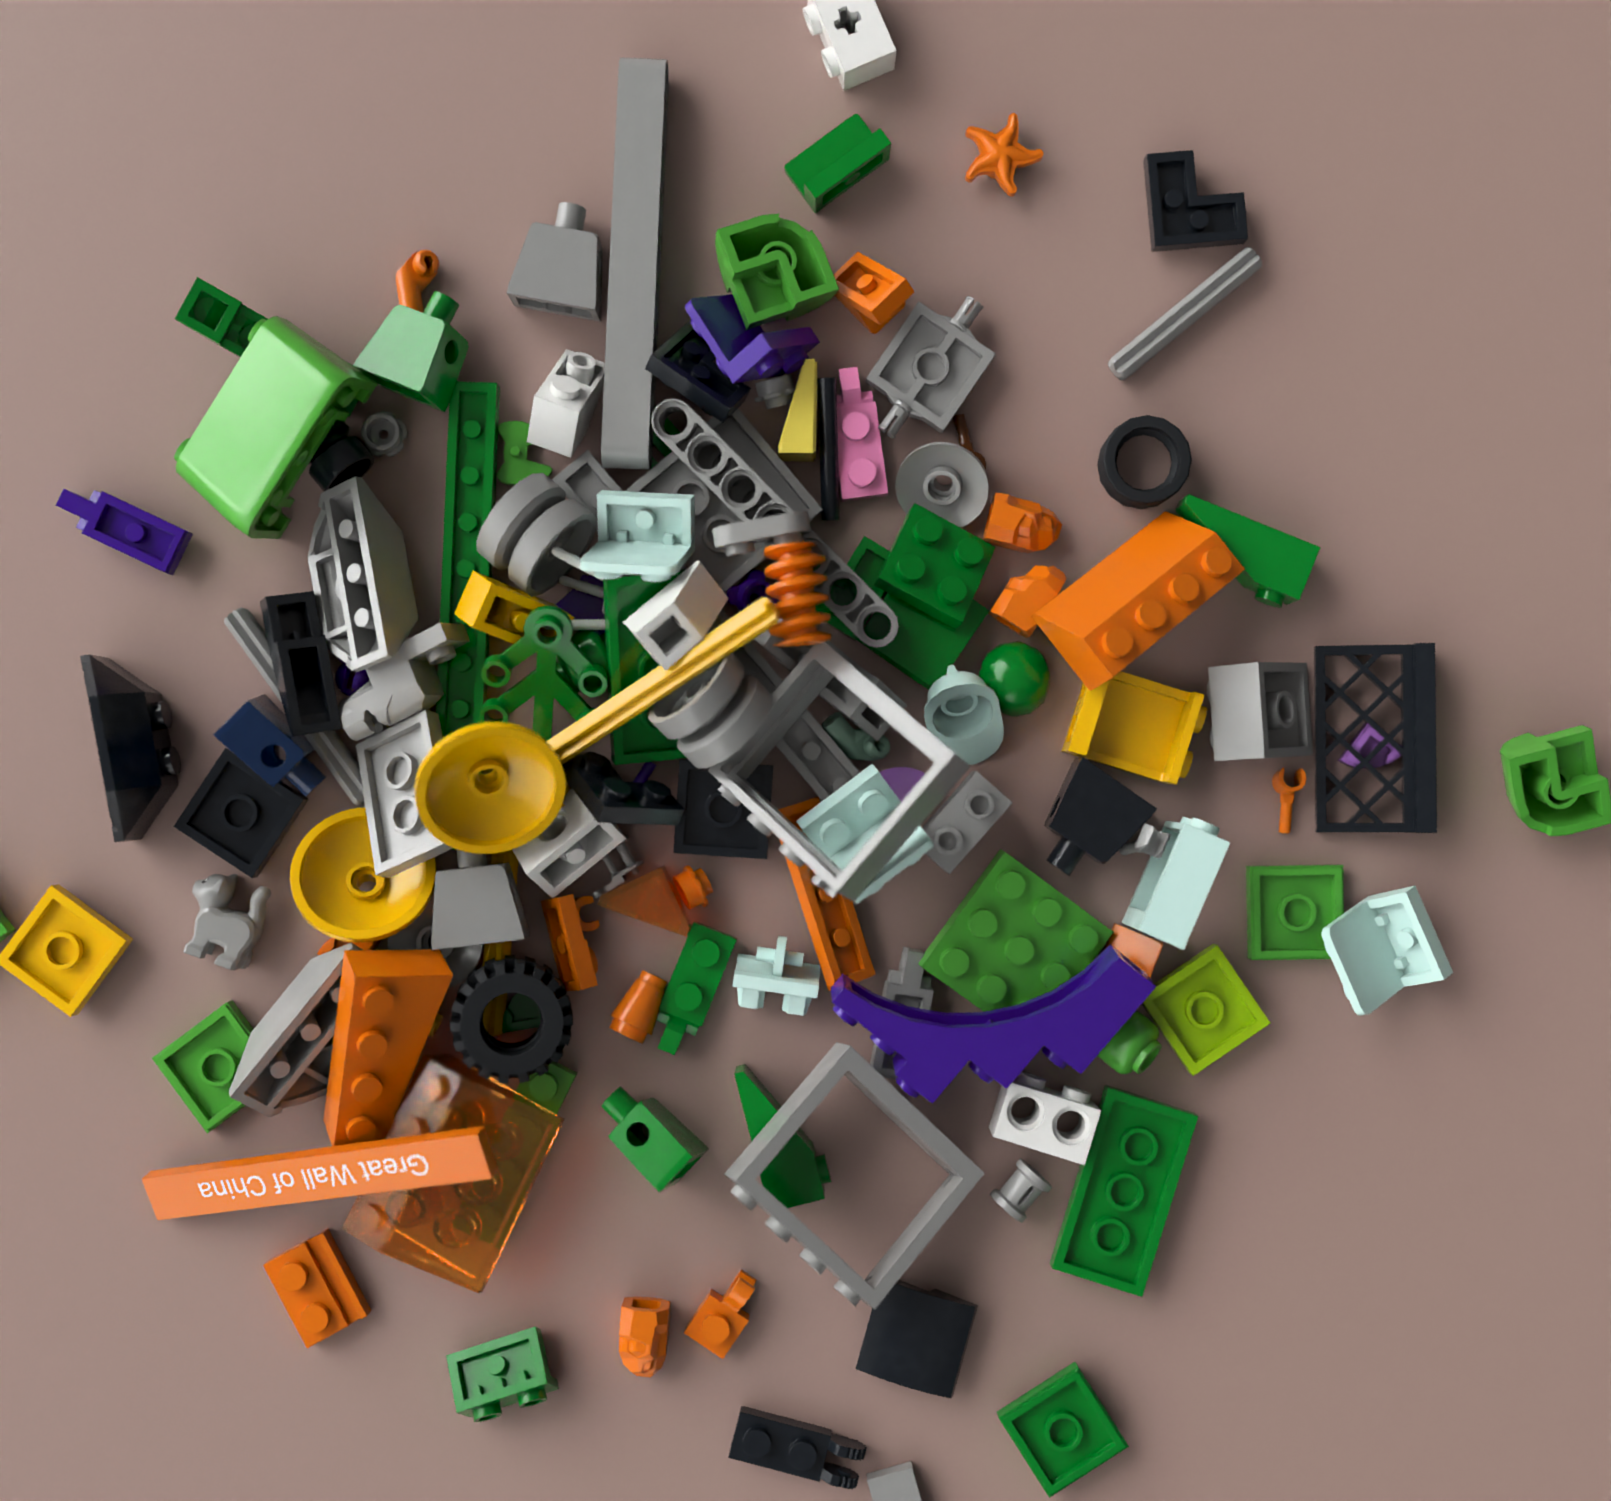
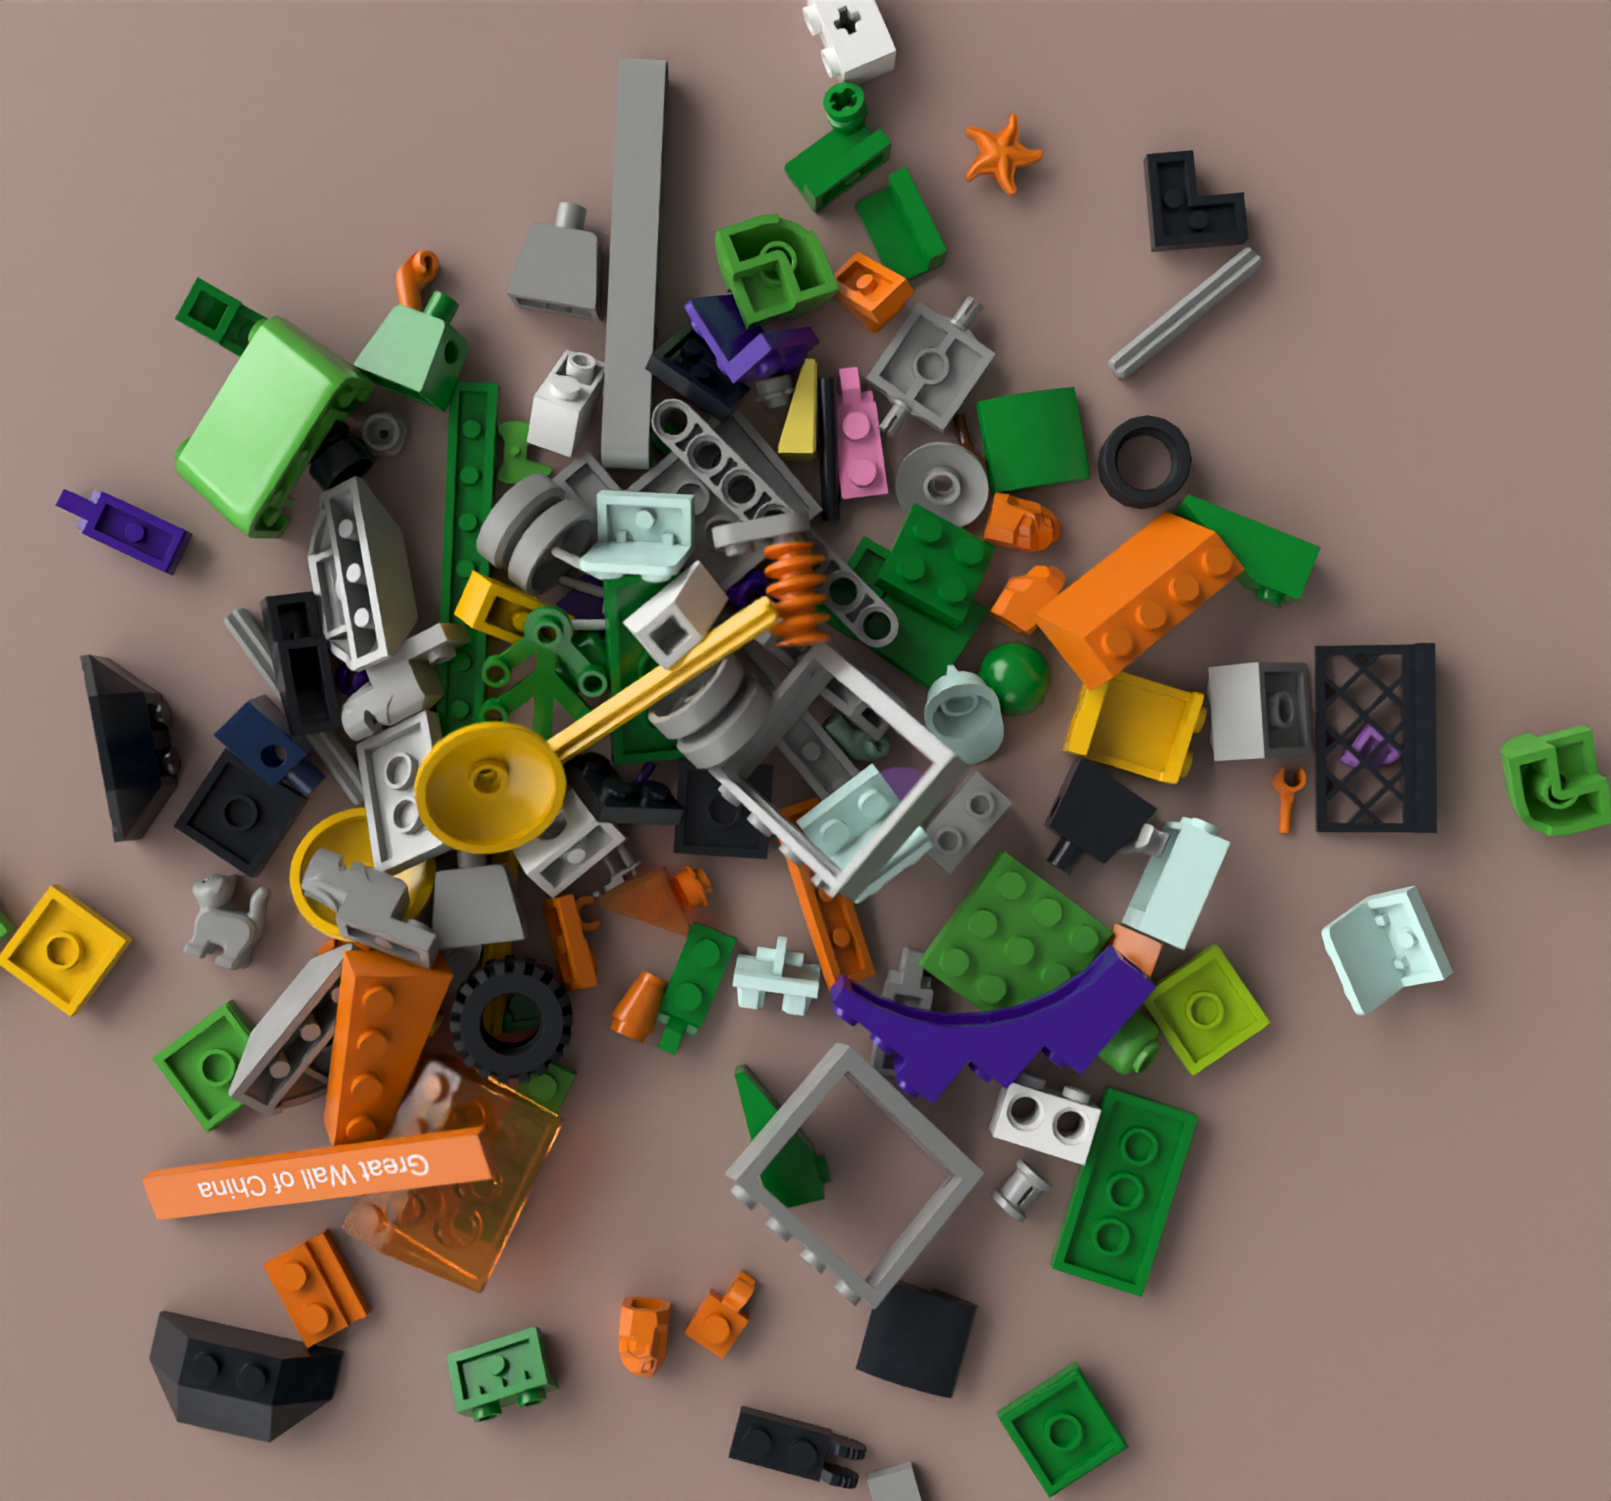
(239, 1376): none -> black wedge
(369, 907): none -> light grey plate
(670, 1146): green torso -> none
(850, 117): none -> green bush
(902, 228): none -> green panel
(1033, 440): none -> green slope
(1290, 909): bright green tile -> none

